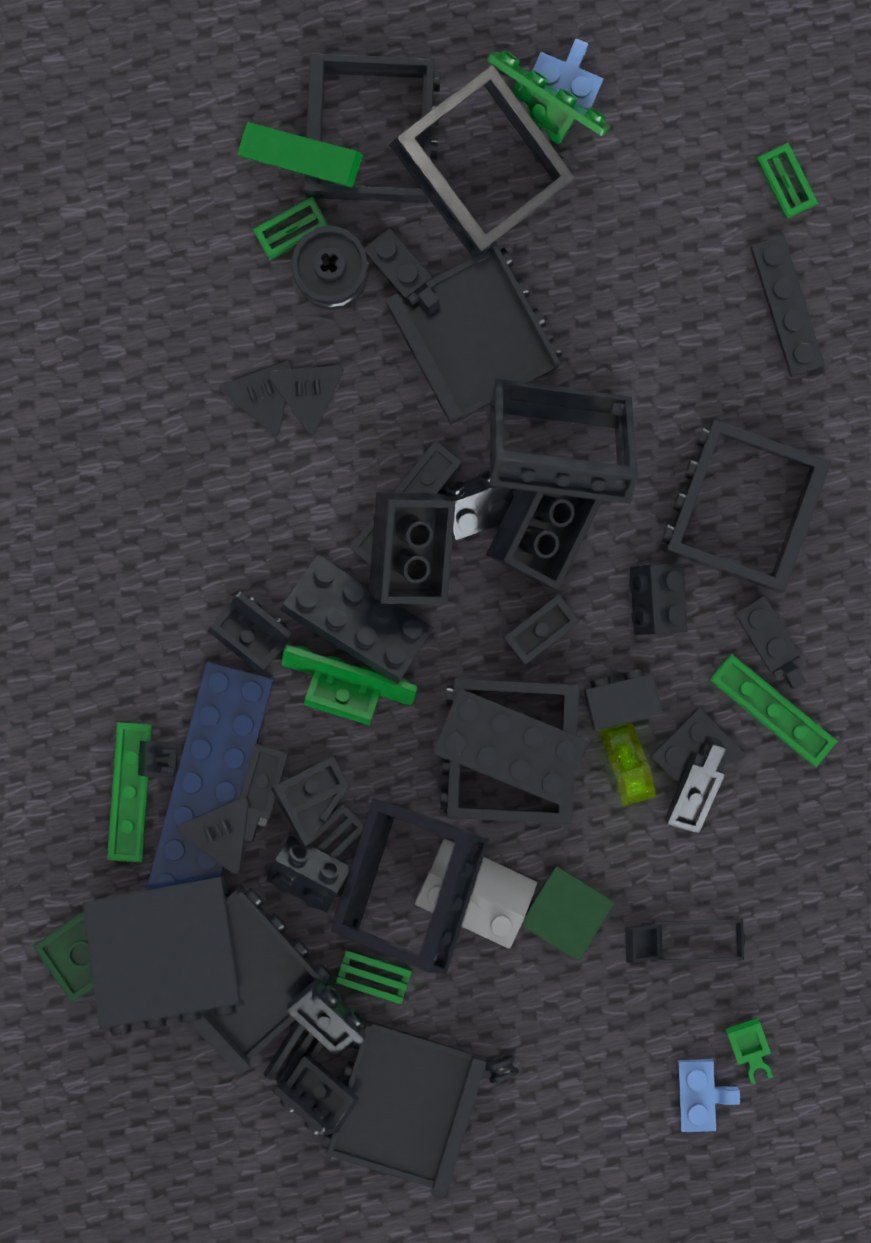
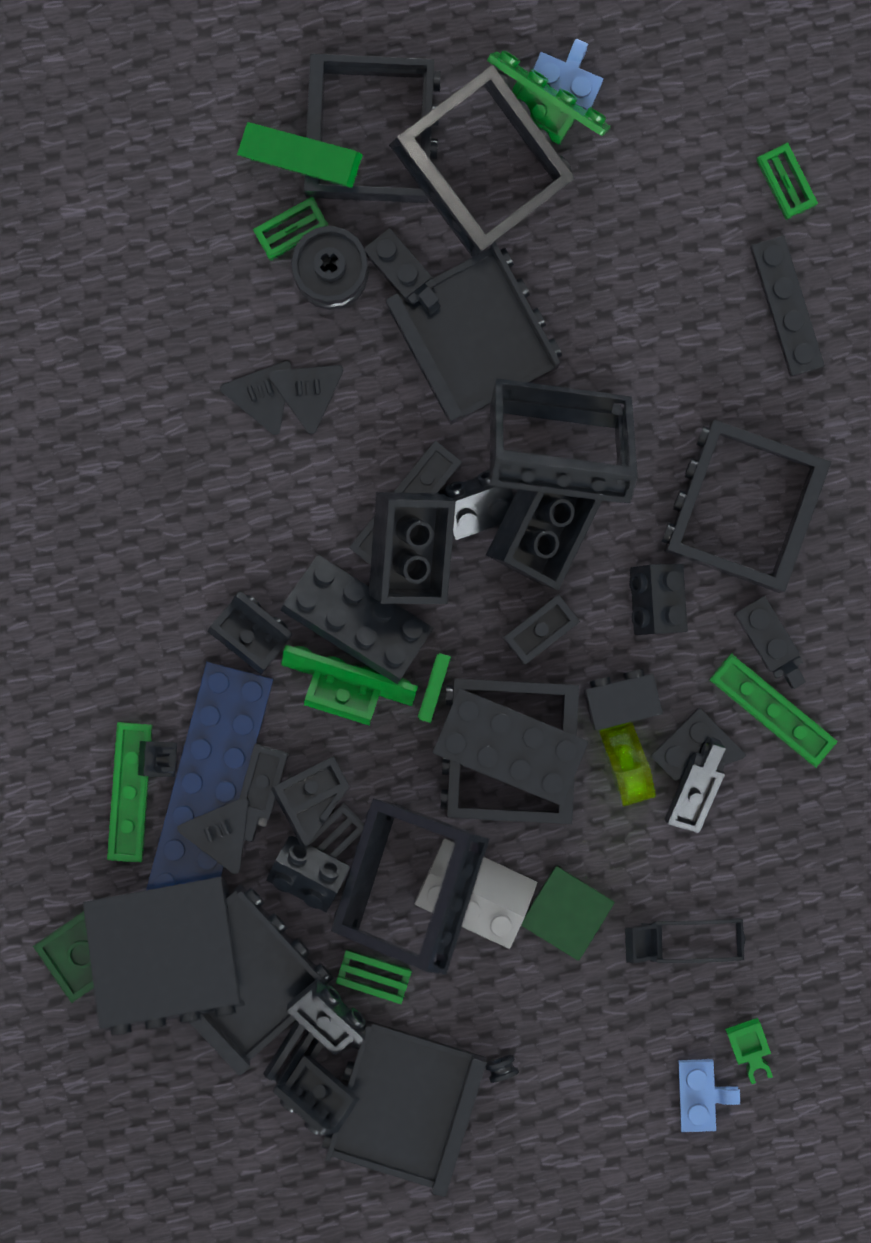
(434, 687): none -> green tile

